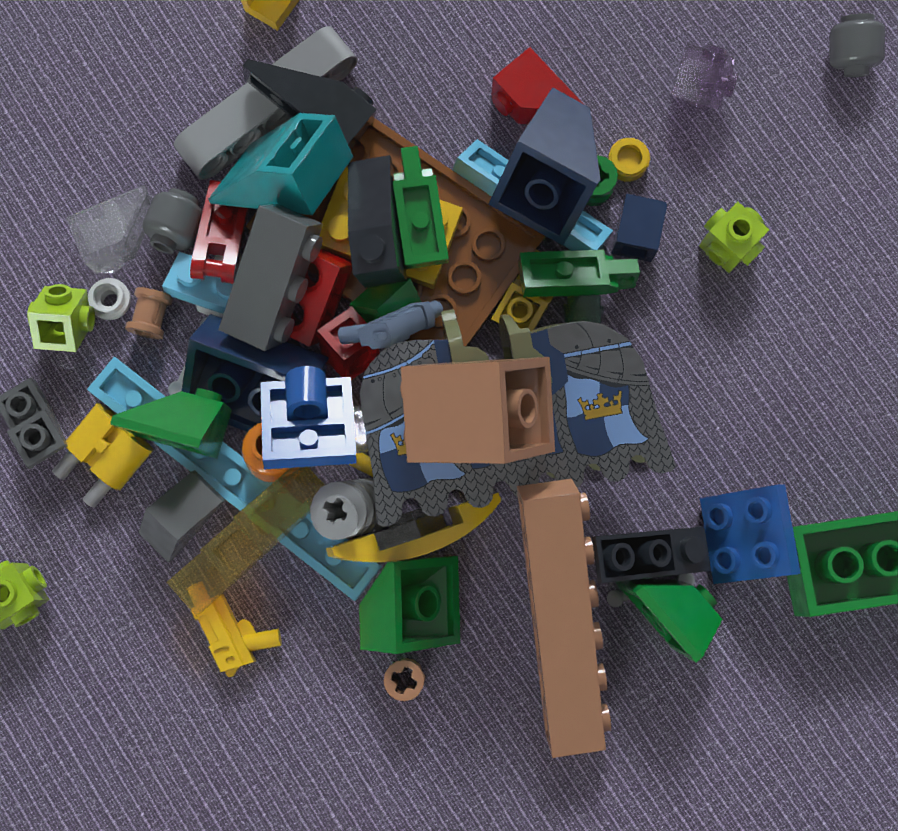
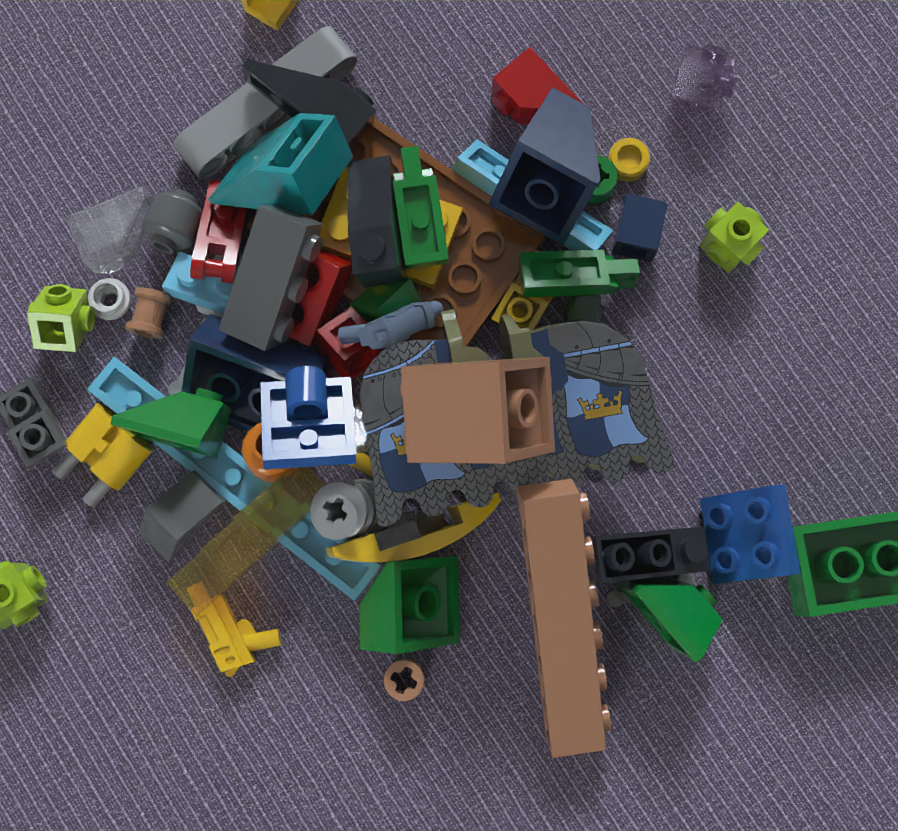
(857, 44): dark grey head -> none

